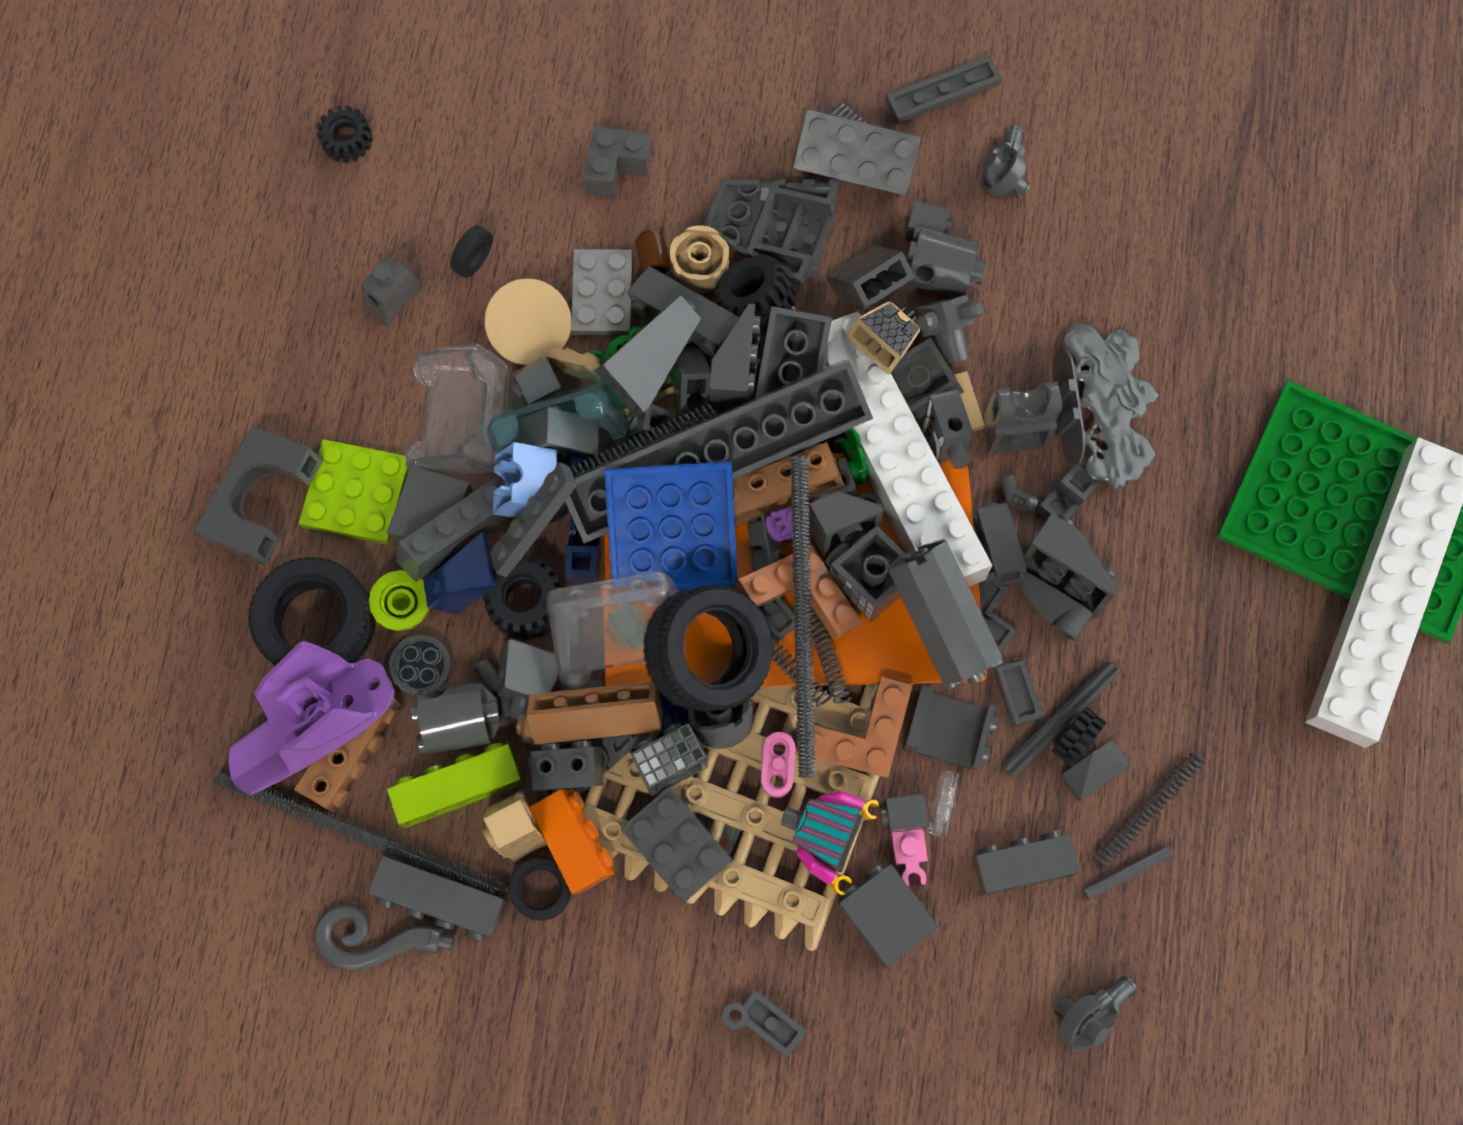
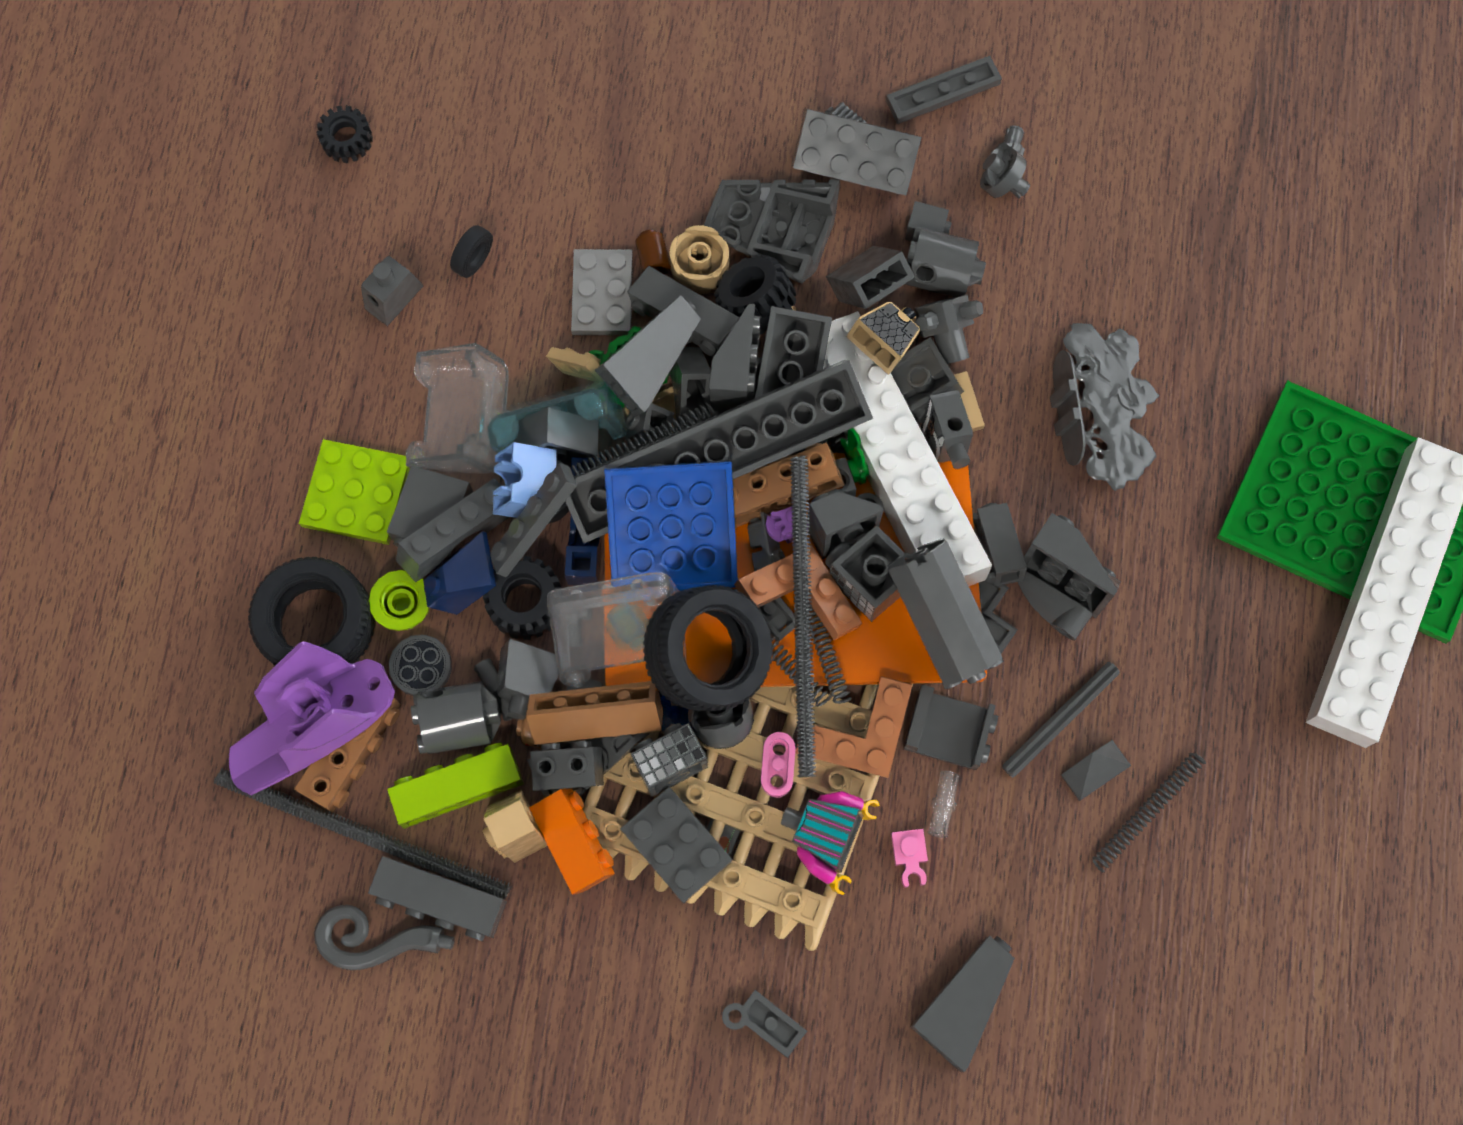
(258, 457): dark grey arch -> none
(516, 883): black tyre -> none
(527, 320): tan piece -> none
(533, 381): dark grey brick -> none
(615, 153): dark grey brick -> none
(887, 914): dark grey brick -> none
(904, 813): dark grey brick -> none
(964, 1005): none -> dark grey slope
(1015, 498): dark grey arm -> none
(1018, 693): dark grey tile -> none
(1021, 418): dark grey brick -> none
(1025, 863): dark grey brick -> none
(1069, 494): dark grey slope -> none
(1078, 736): black tyre -> none
(1093, 1015): dark grey pin -> none
(1126, 872): dark grey bar -> none

